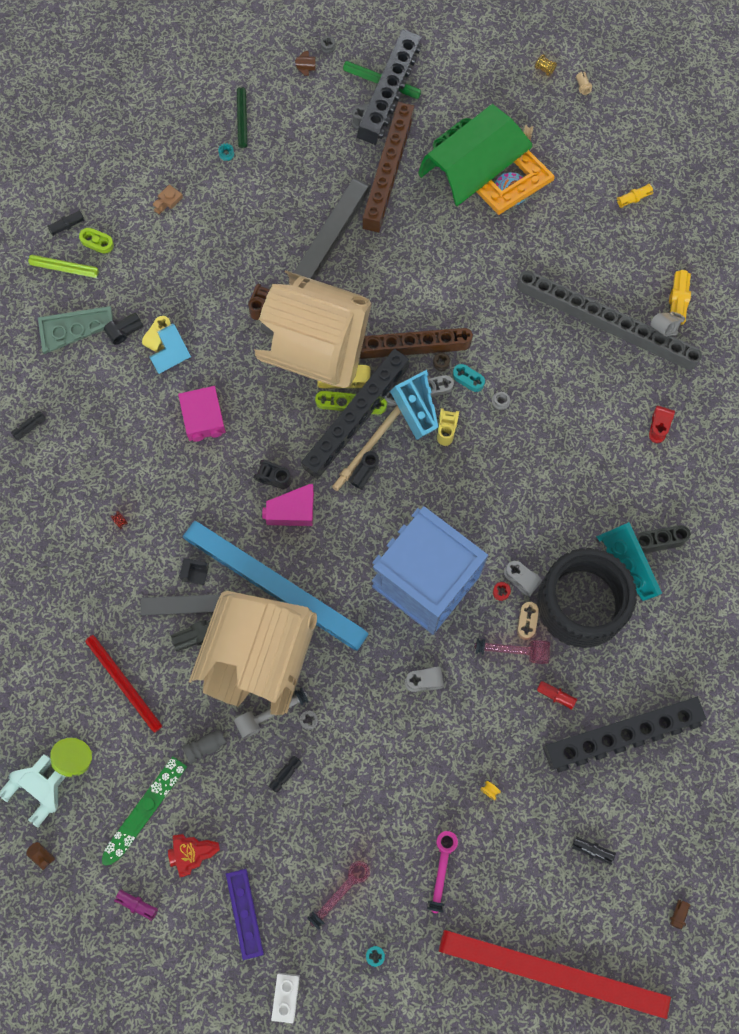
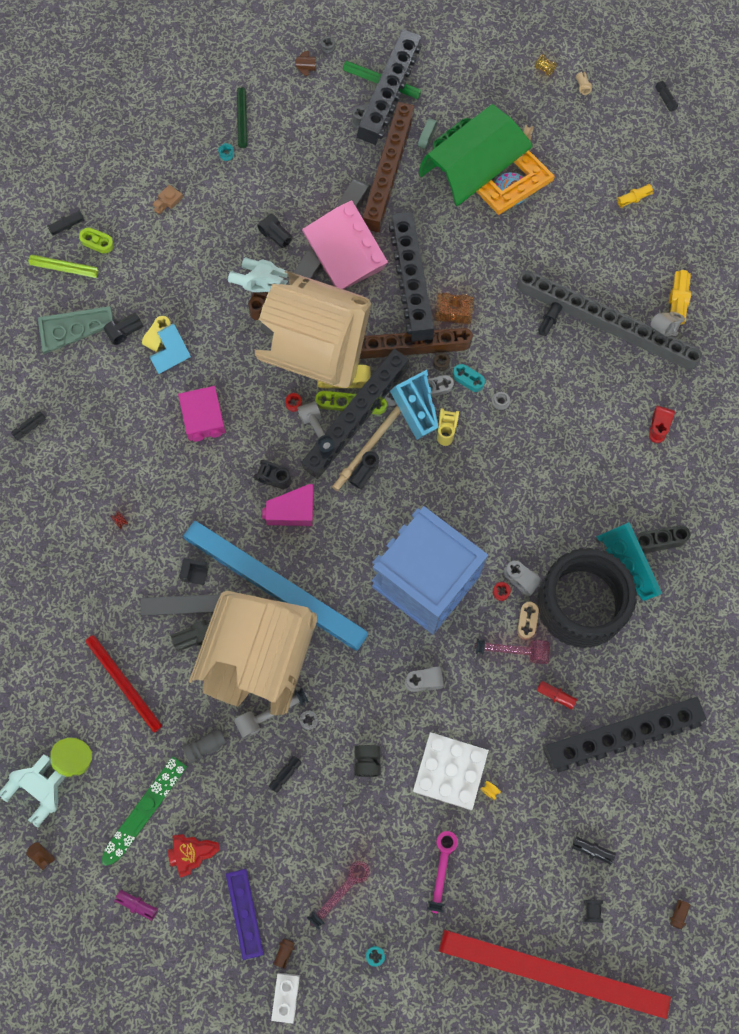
(260, 278): none -> light aqua connector
(271, 227): none -> black piece
(284, 953): none -> reddish brown pin
(288, 400): none -> red bush
(310, 414): none -> light grey piece
(345, 246): none -> bright pink slope
(367, 761): none -> pearl dark grey wheel
(412, 276): none -> black brick
(427, 133): none -> sand green beam
(450, 771): none -> white plate
(461, 315): none -> clear orange brick
(550, 318): none -> black axle
(593, 911): none -> black bush
(666, 96): none -> black axle

